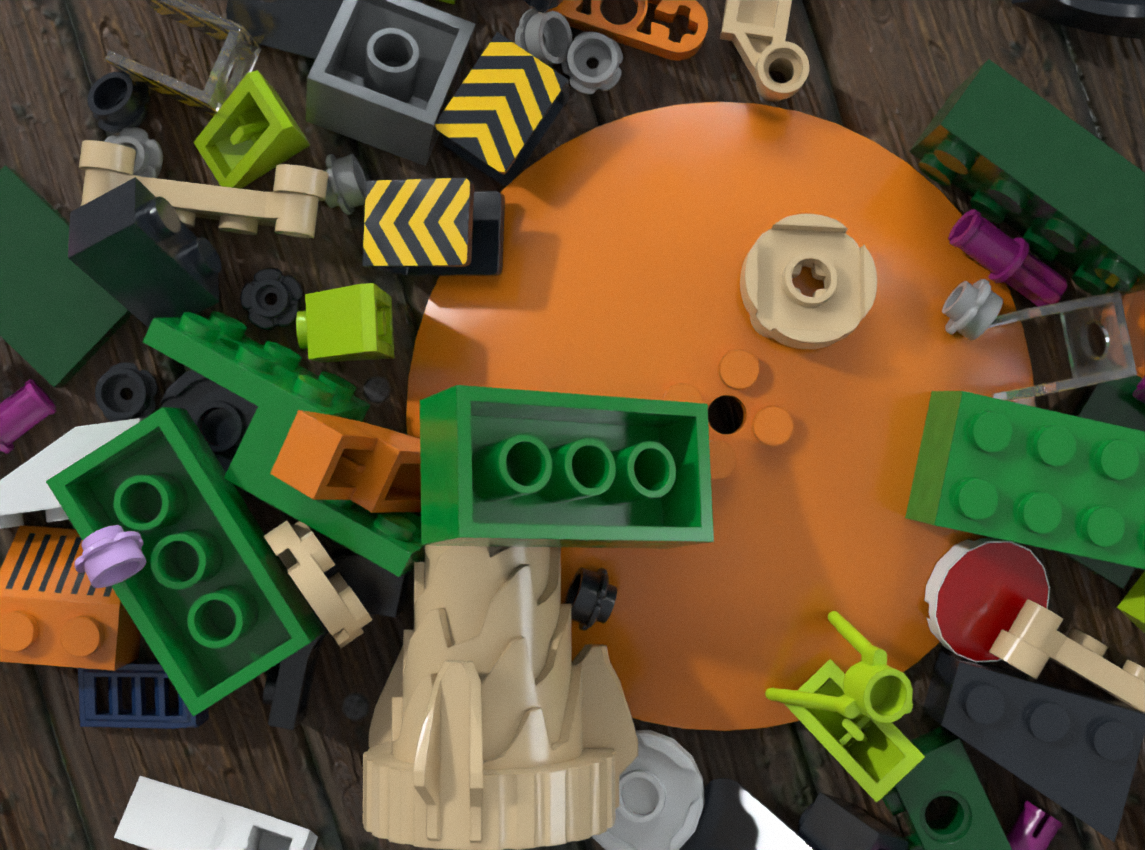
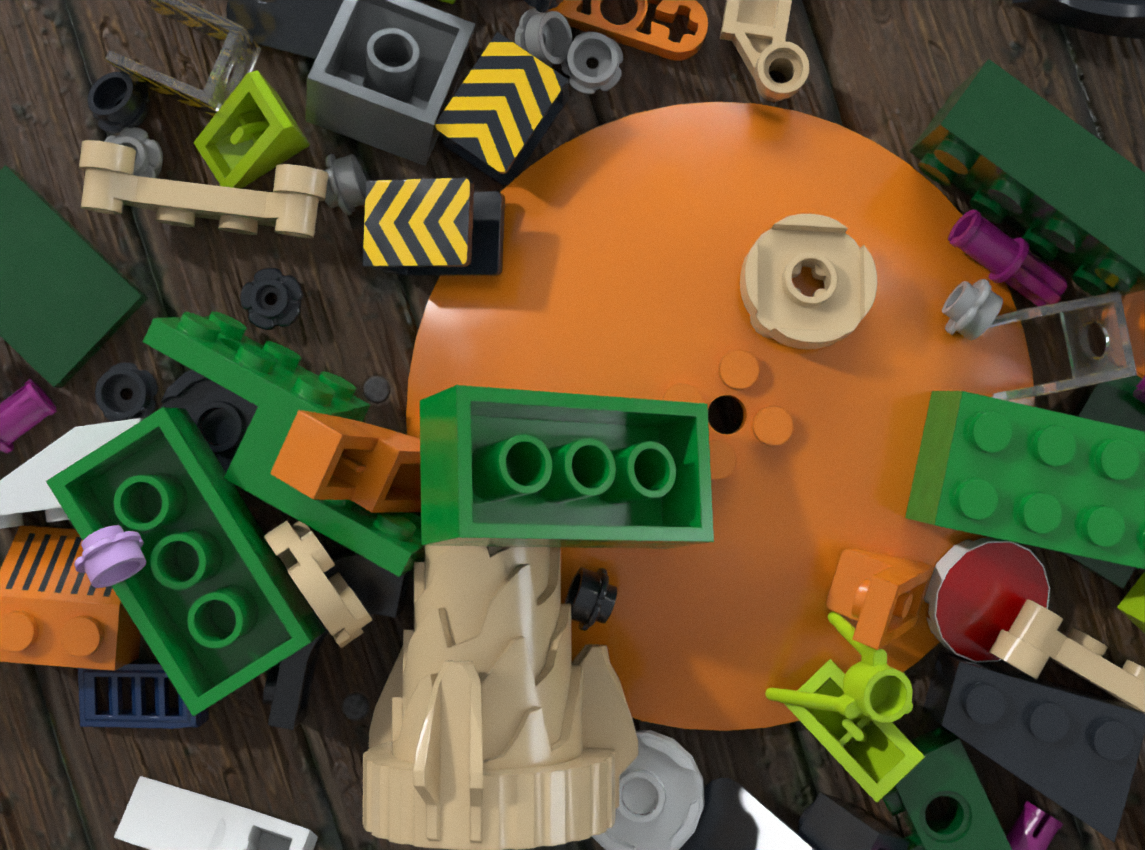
(144, 254): black brick -> none
(347, 324): lime slope -> none
(879, 594): none -> orange slope

